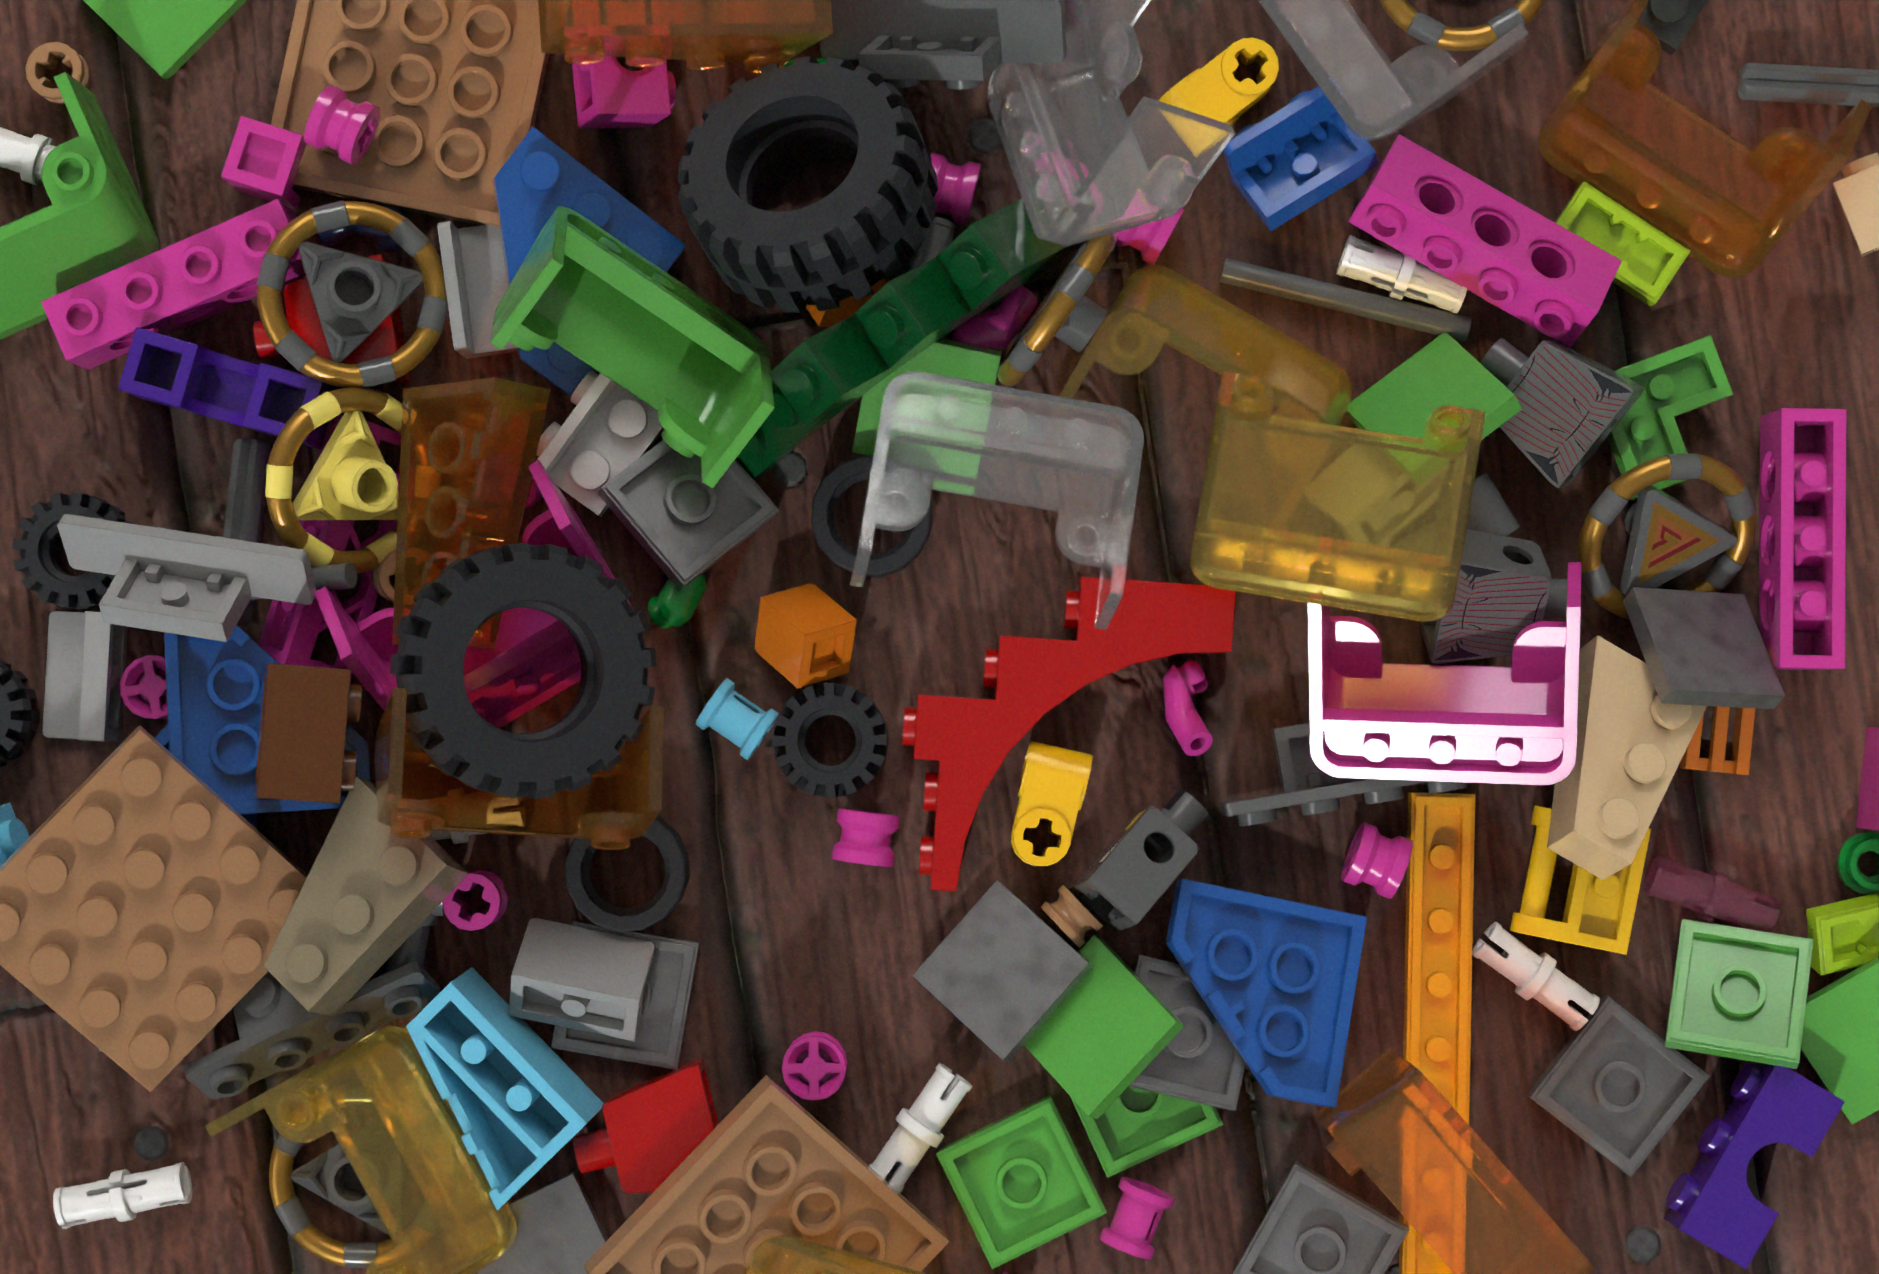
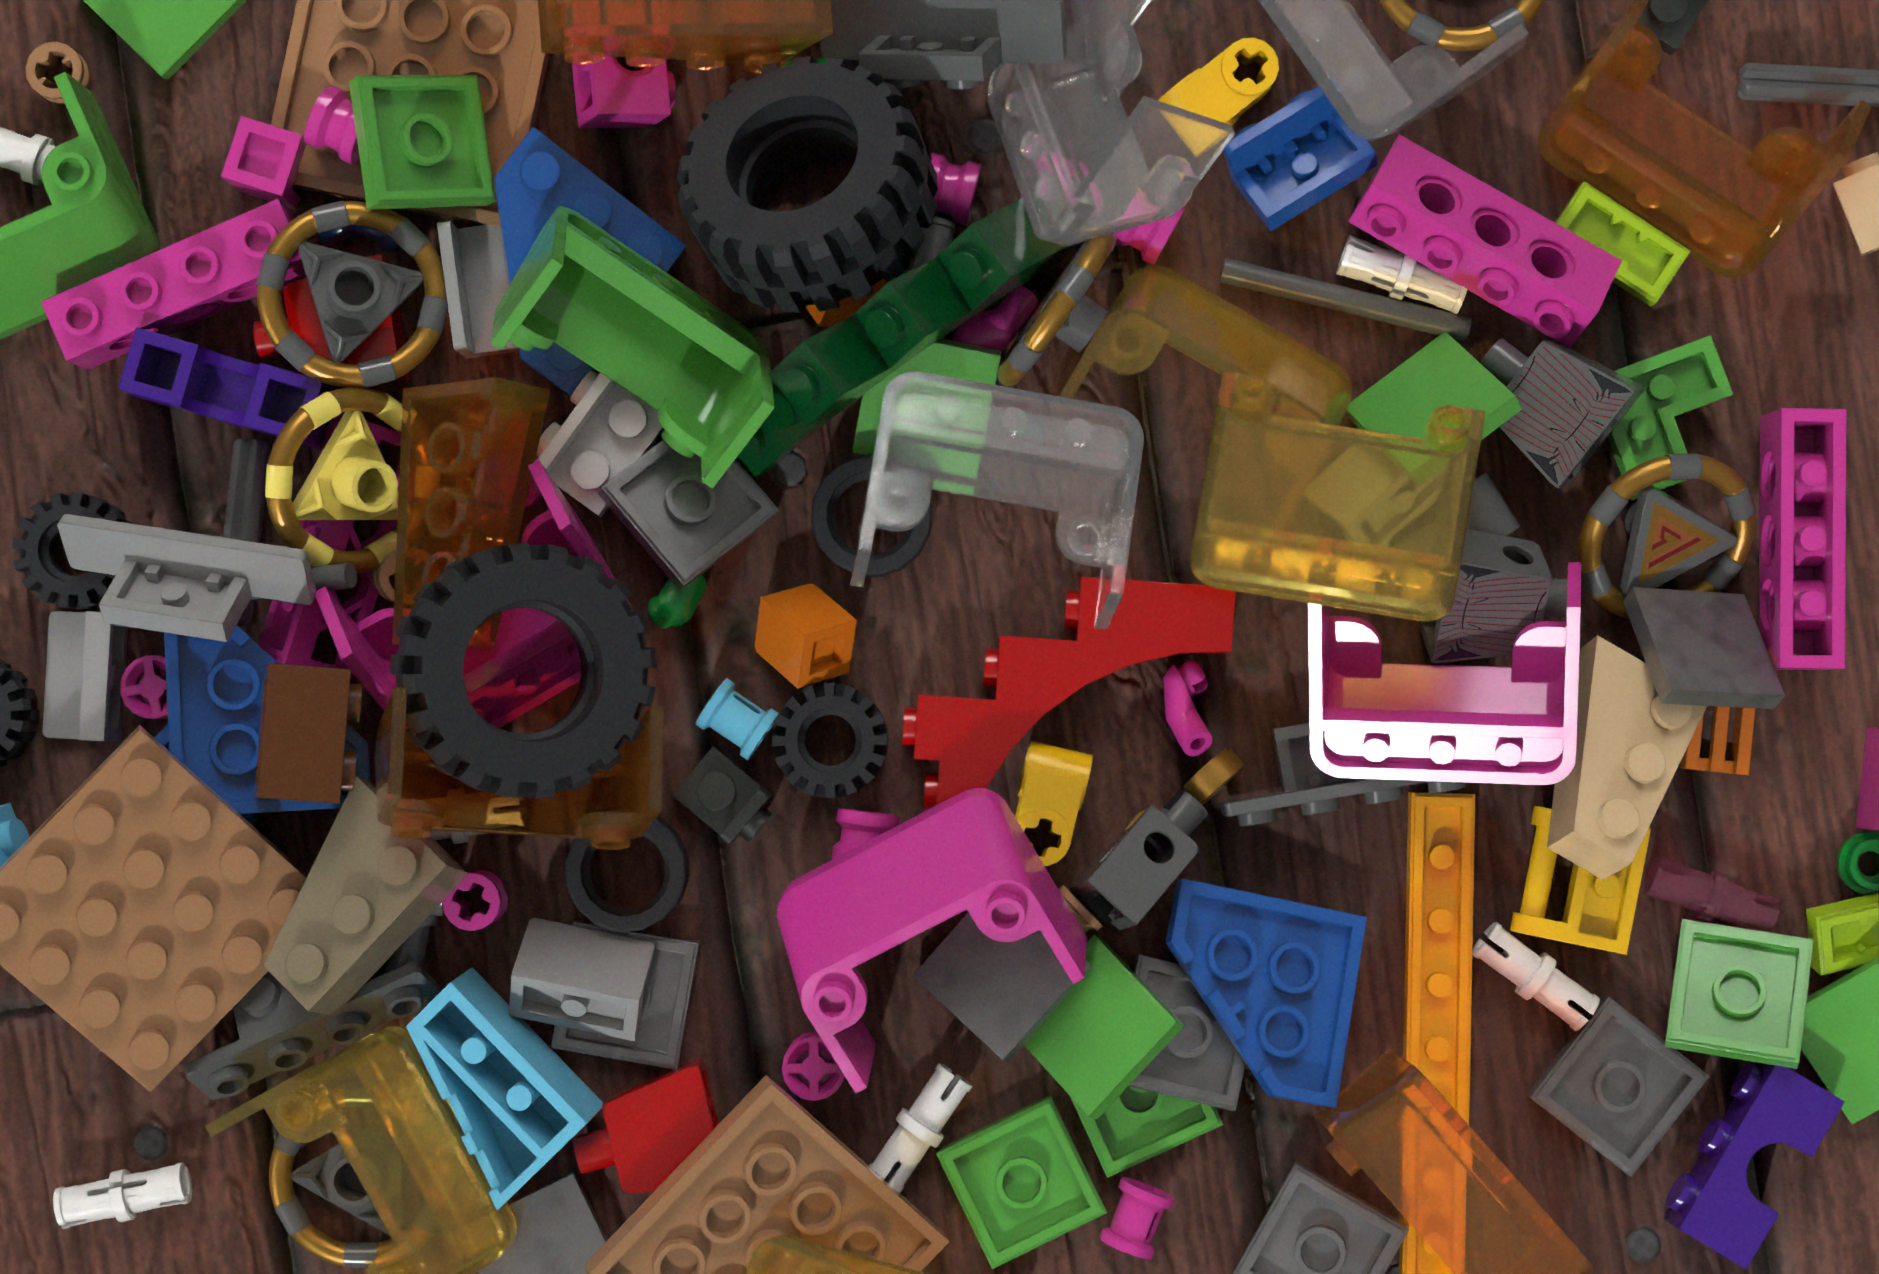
(421, 141): none -> bright green tile
(725, 797): none -> pearl dark grey bracket
(903, 883): none -> dark pink windscreen
(1214, 776): none -> pearl gold tile
(1377, 860): dark pink wheel -> none

